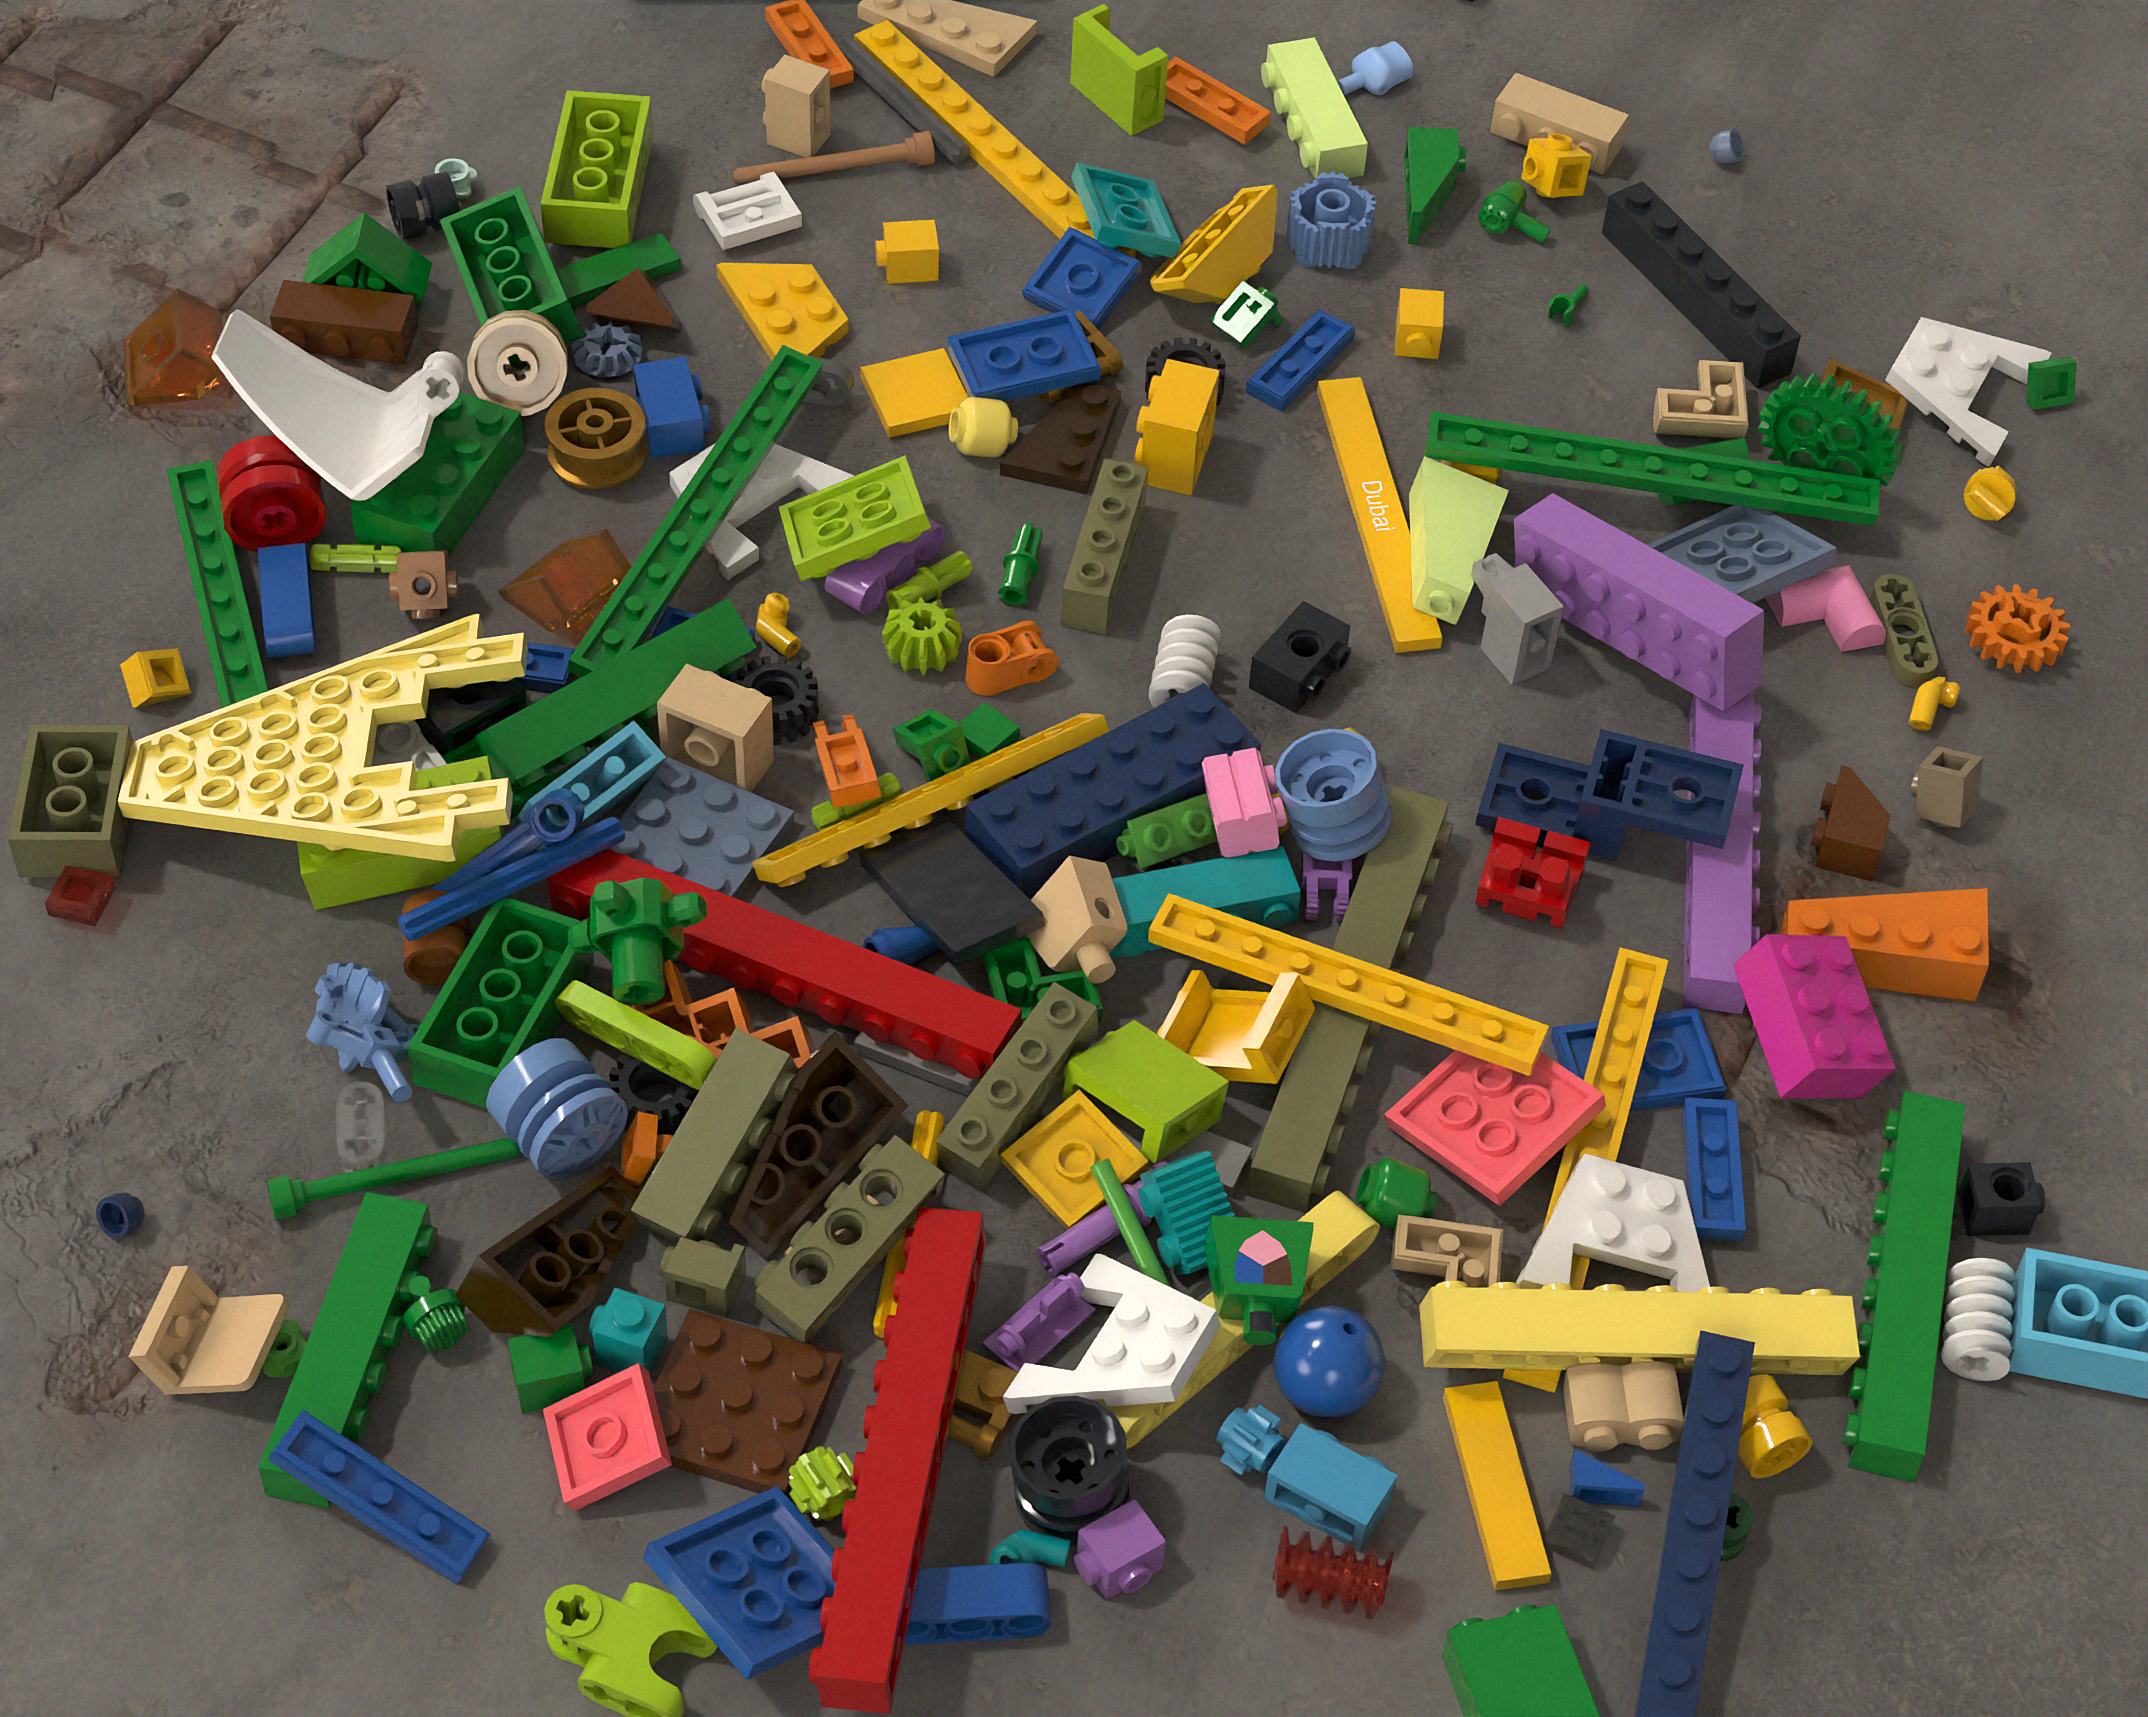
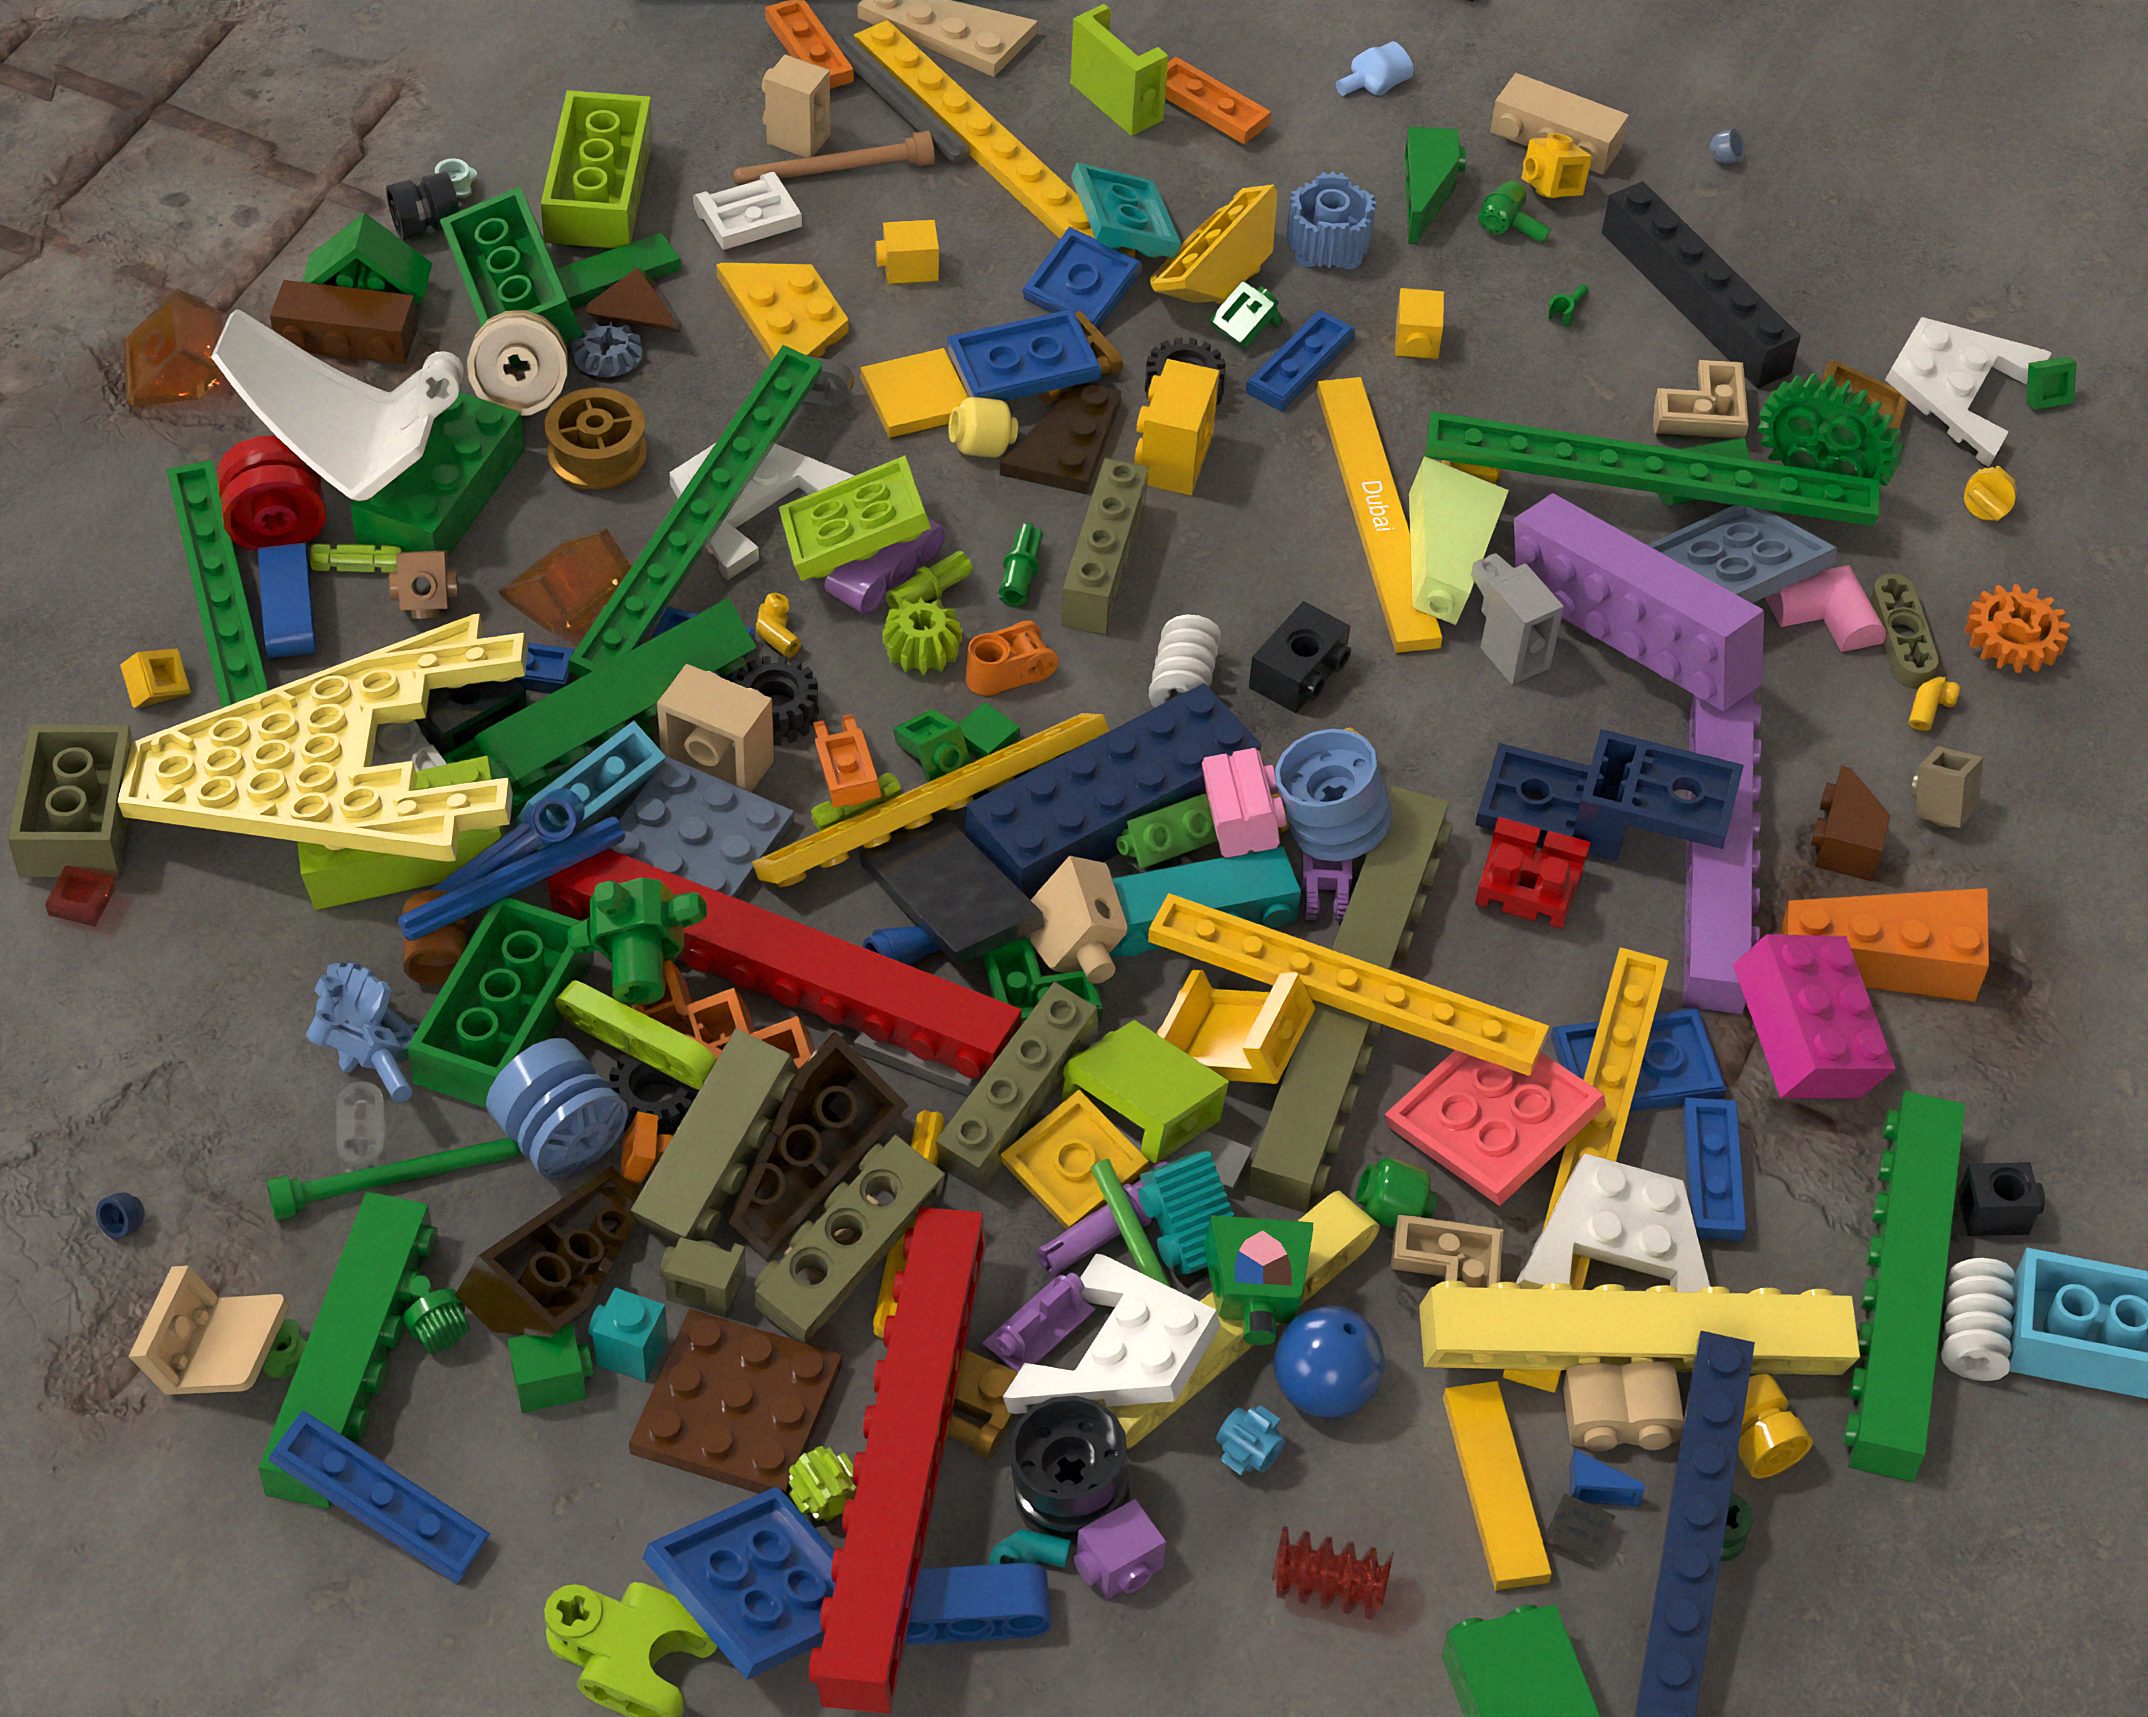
(606, 1437): coral plate -> none
(671, 407): blue brick -> none
(1314, 108): yellowish green brick -> none
(1330, 1486): dark azure brick -> none

